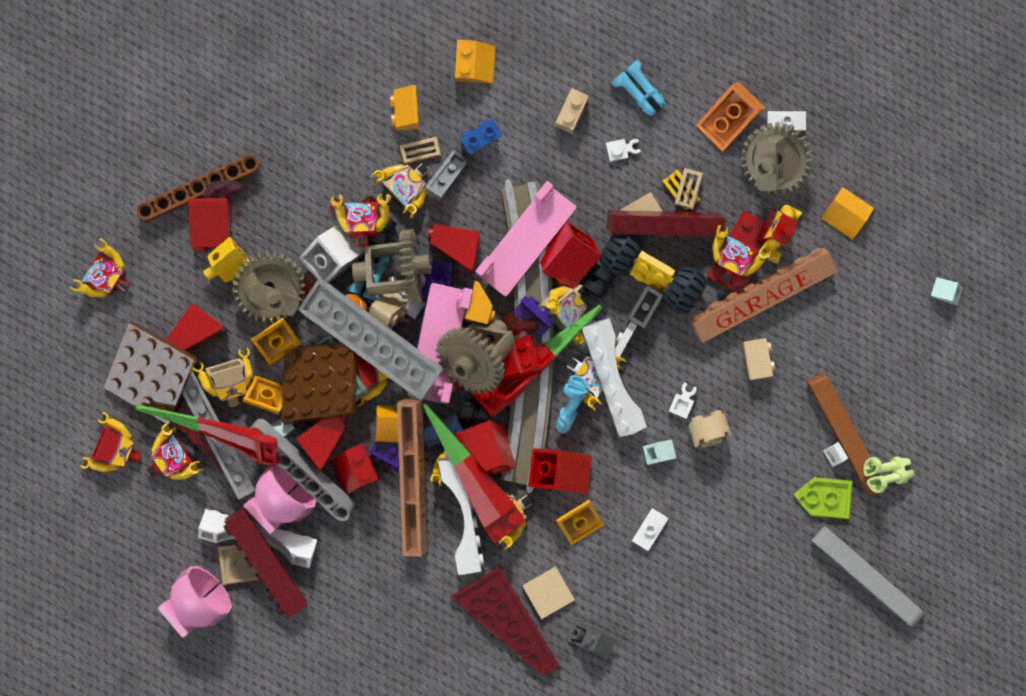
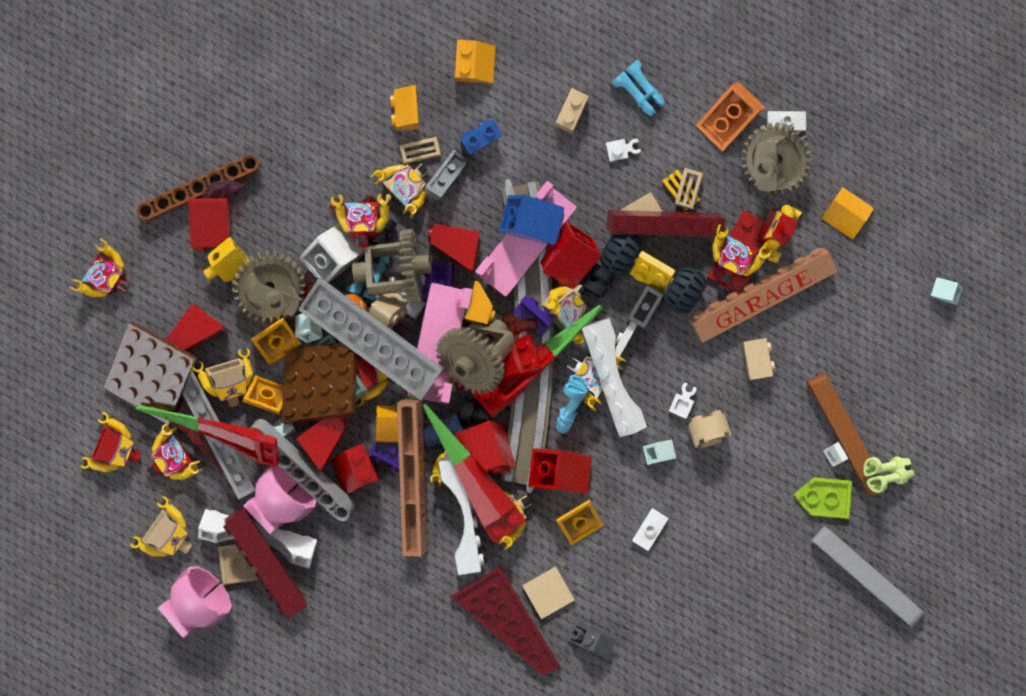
(165, 533): none -> torso
(307, 329): none -> light aqua brick
(532, 219): none -> blue slope

